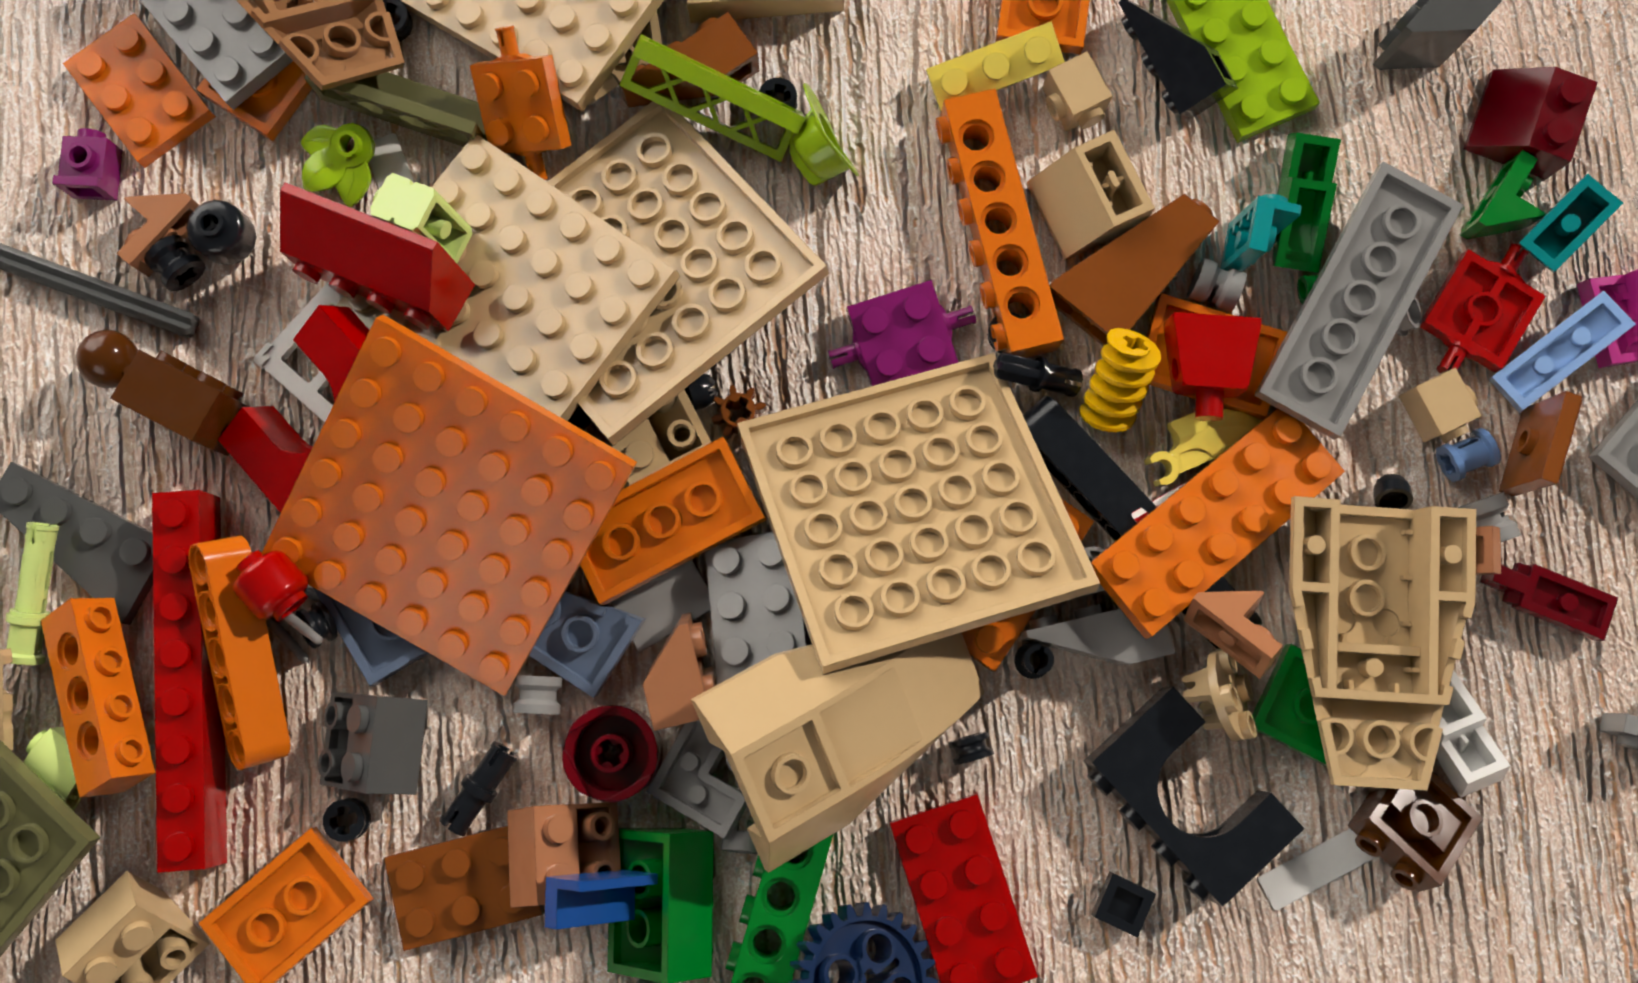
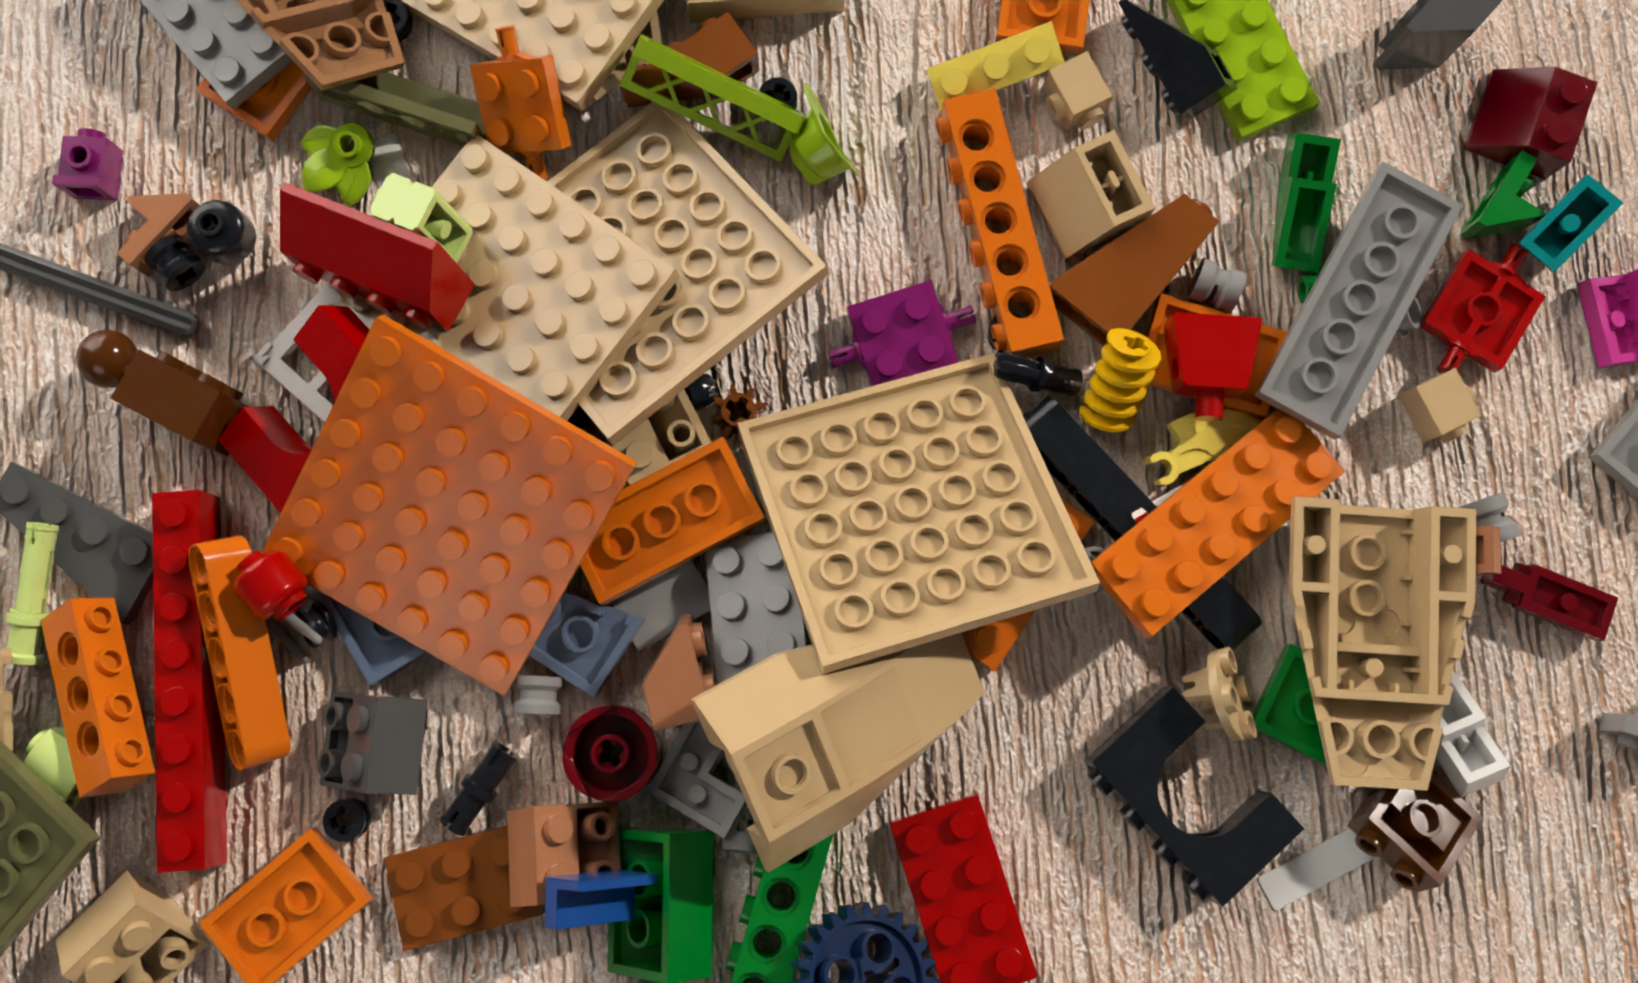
(139, 90): orange plate -> none
(970, 748): black bush -> none
(1023, 664): black pin -> none
(1100, 636): light grey slope -> none
(1123, 904): black plate -> none
(1225, 622): nougat slope -> none
(1255, 230): teal bracket -> none
(1392, 492): black hinge -> none
(1468, 454): medium blue bush -> none
(1541, 444): dark orange plate -> none
(1562, 351): light blue plate -> none

